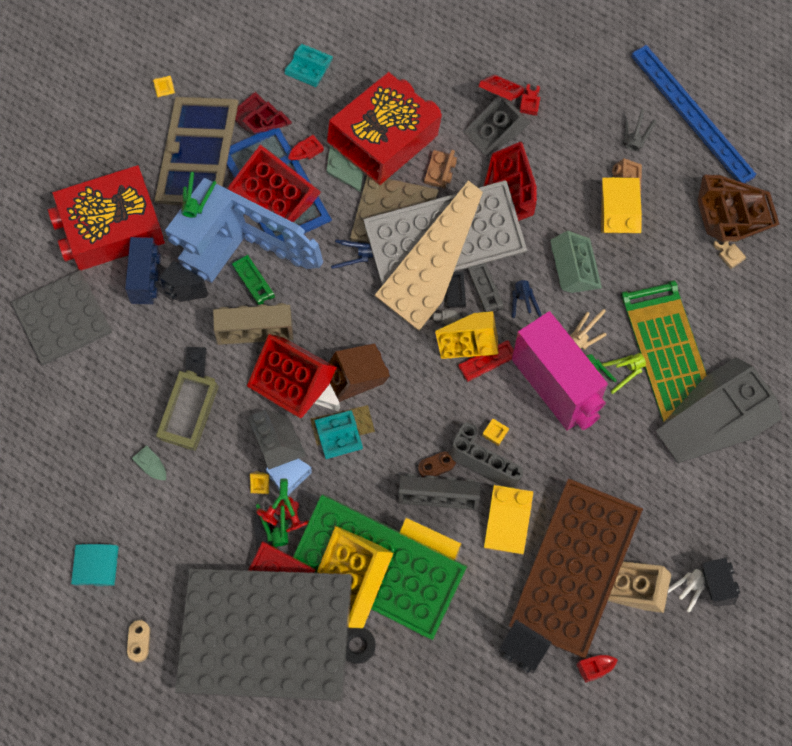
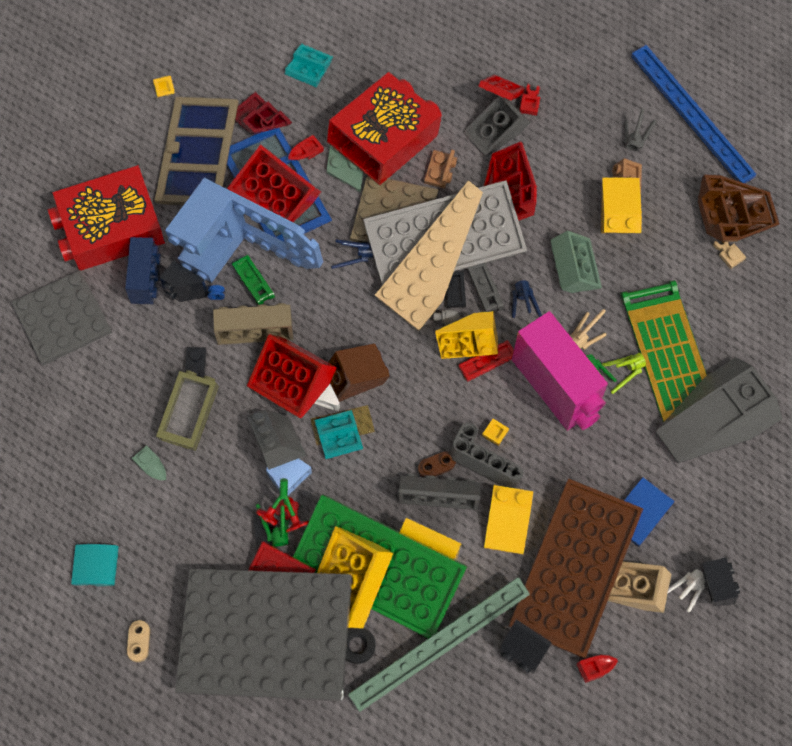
(190, 205): green plant -> none
(216, 292): none -> blue bush
(259, 483): yellow slope -> none
(438, 644): none -> sand green plate
(654, 507): none -> blue tile

